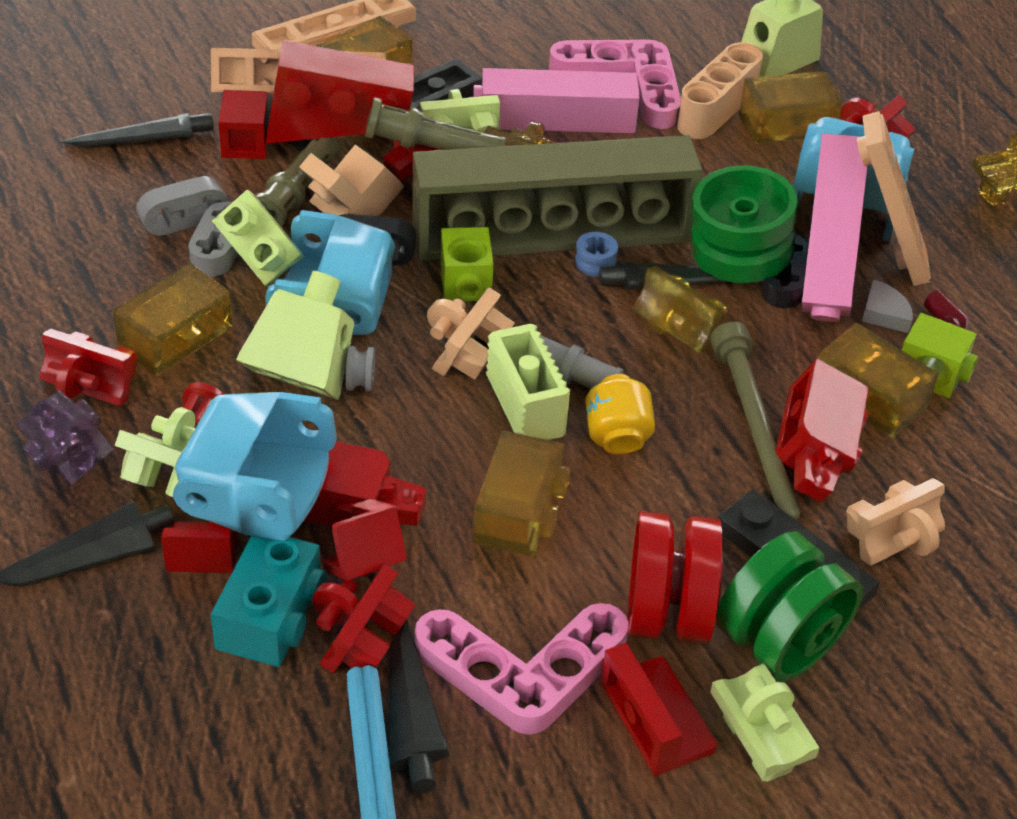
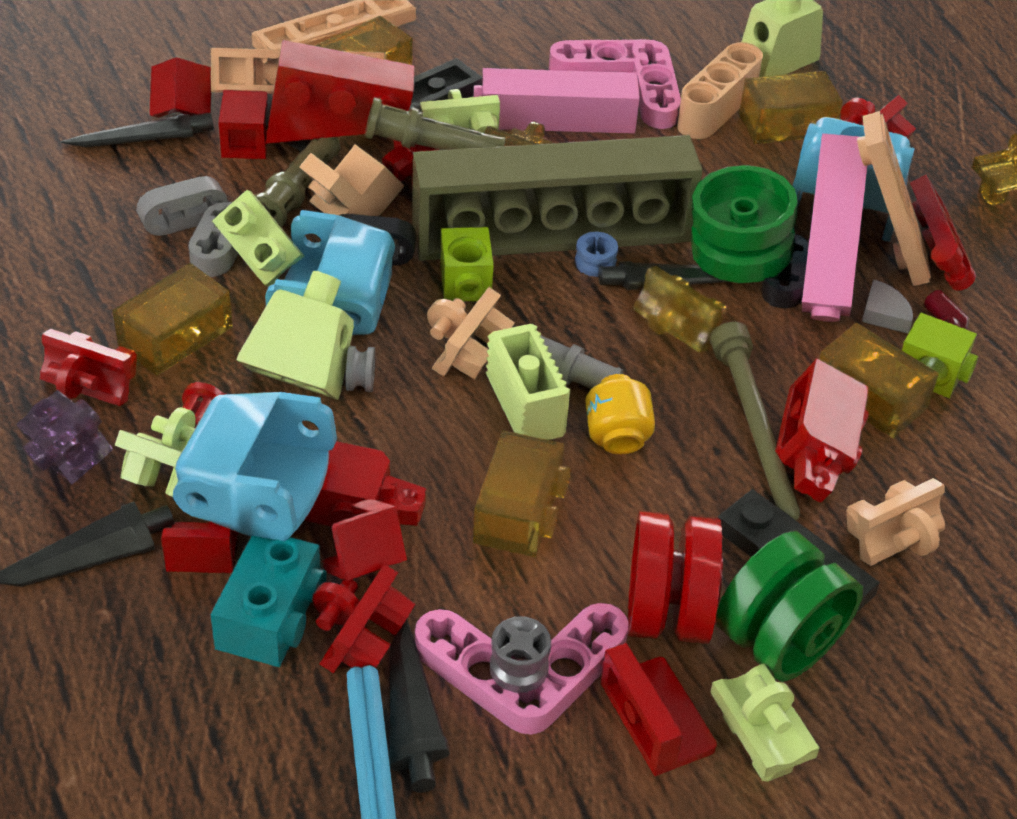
(180, 88): none -> red panel
(524, 640): none -> flat silver wheel
(942, 235): none -> red plate

